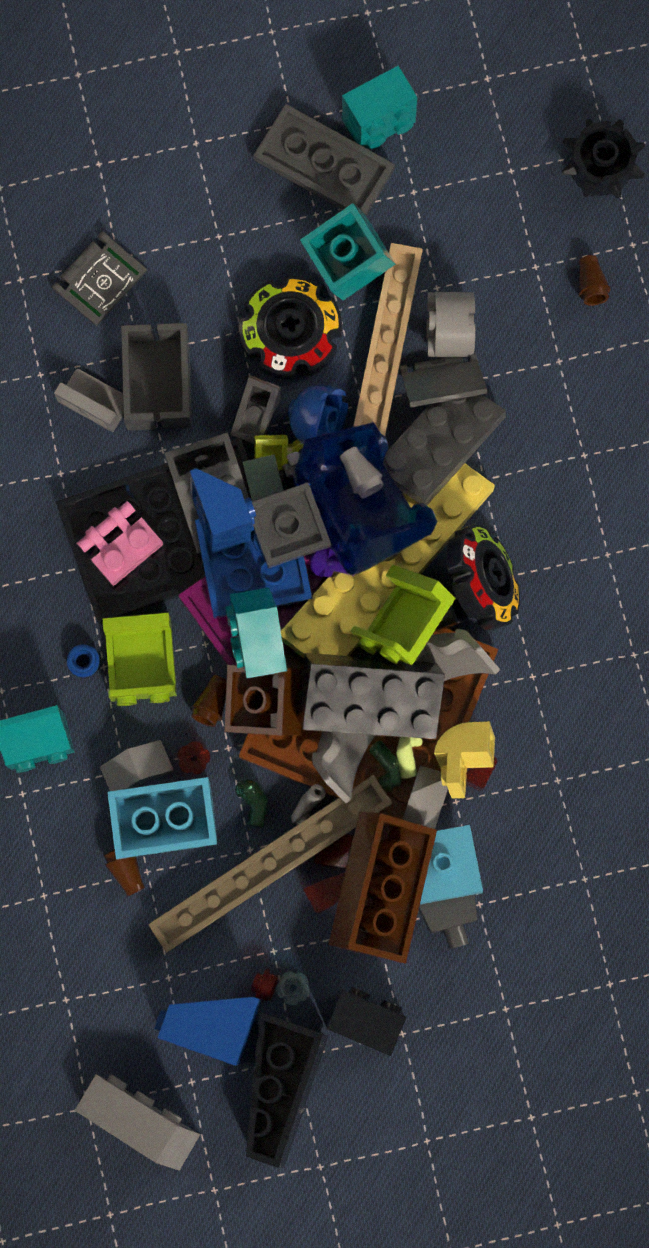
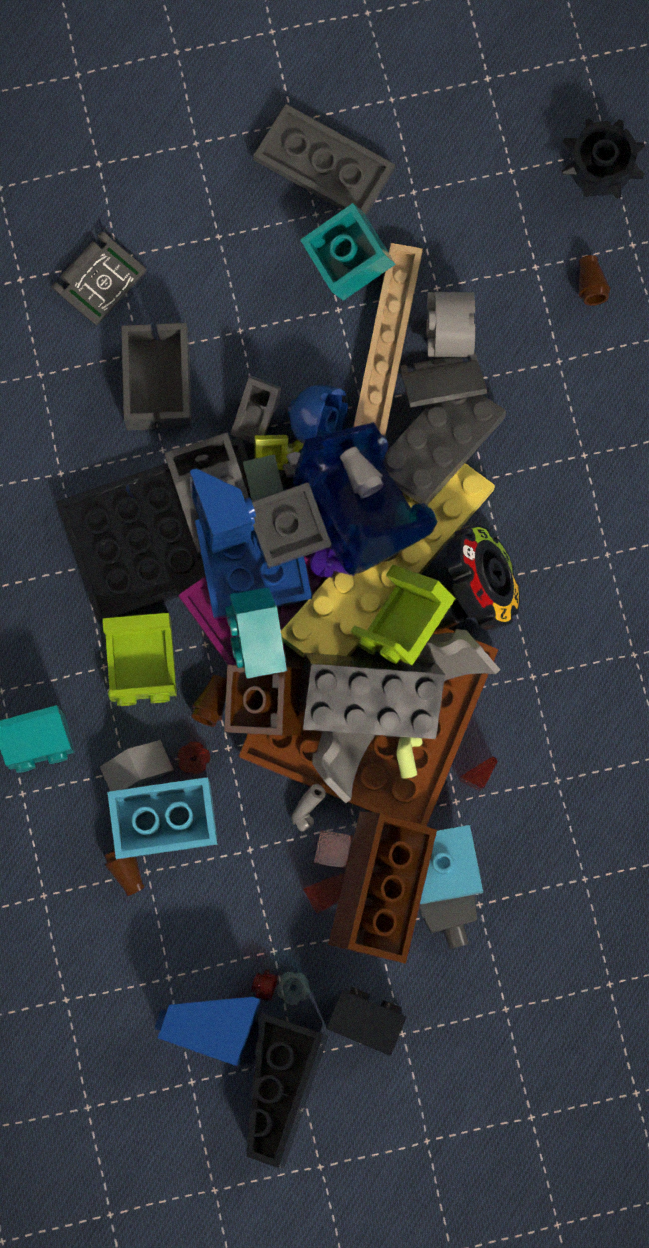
(79, 651): blue plate -> none
(92, 399): light grey panel -> none
(126, 550): bright pink plate -> none
(136, 1122): light grey wedge -> none
(255, 798): clear green arm -> none
(267, 865): dark tan plate -> none
(294, 303): black piece -> none
(379, 109): teal brick -> none
(390, 765): clear green arm -> none
(426, 798): light grey slope -> none
(463, 748): light yellow brick -> none

